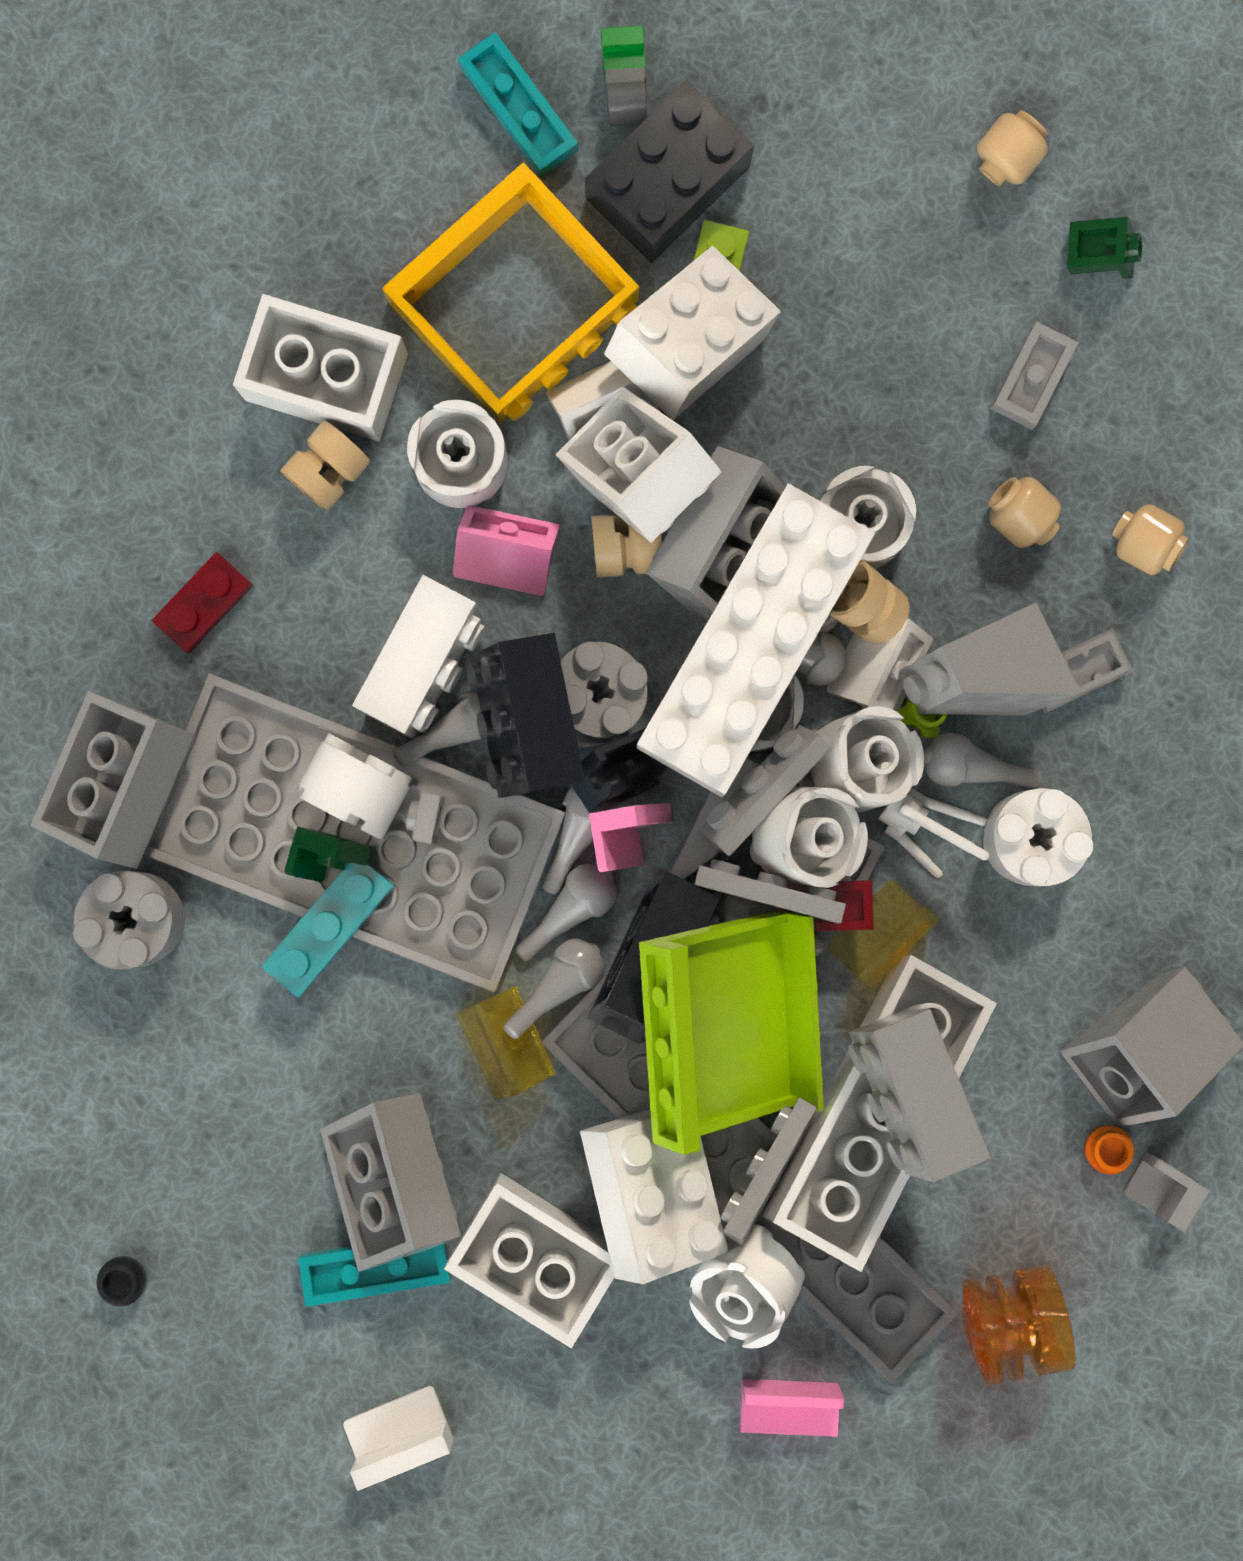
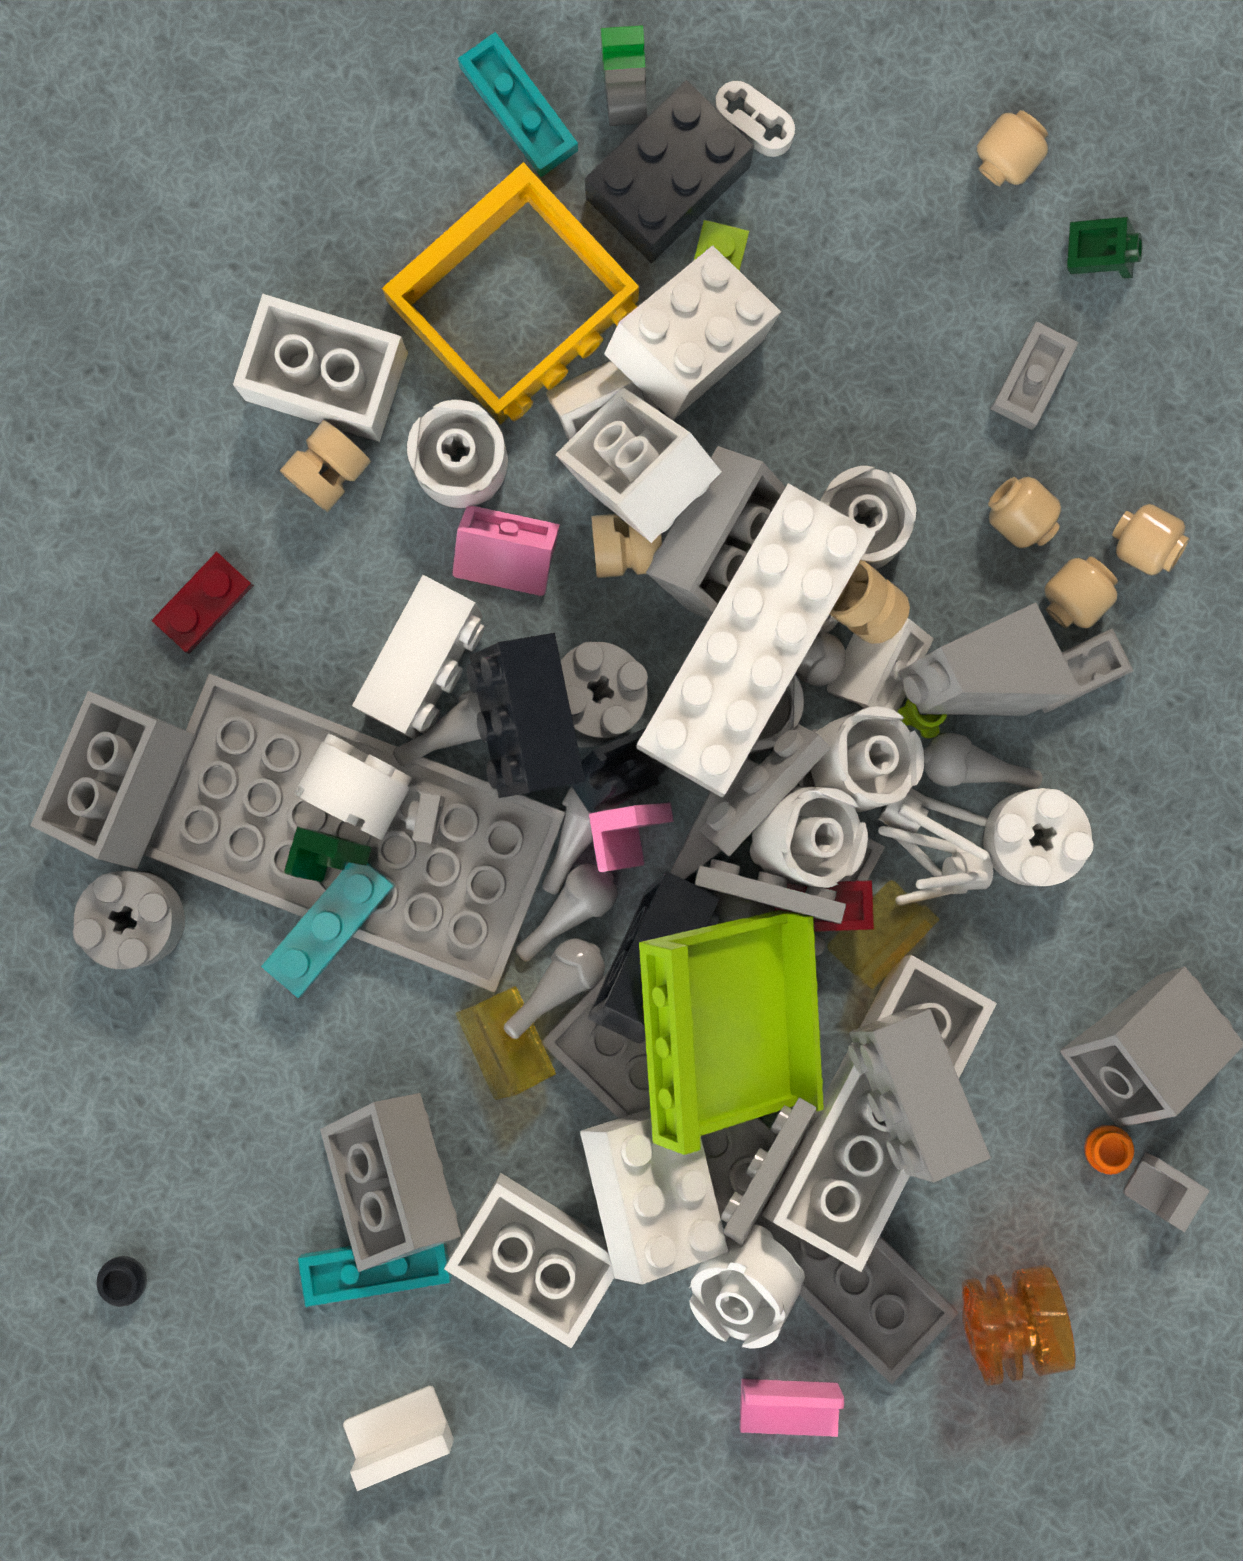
(761, 110): none -> white beam
(960, 871): none -> white plant
(1081, 592): none -> tan head

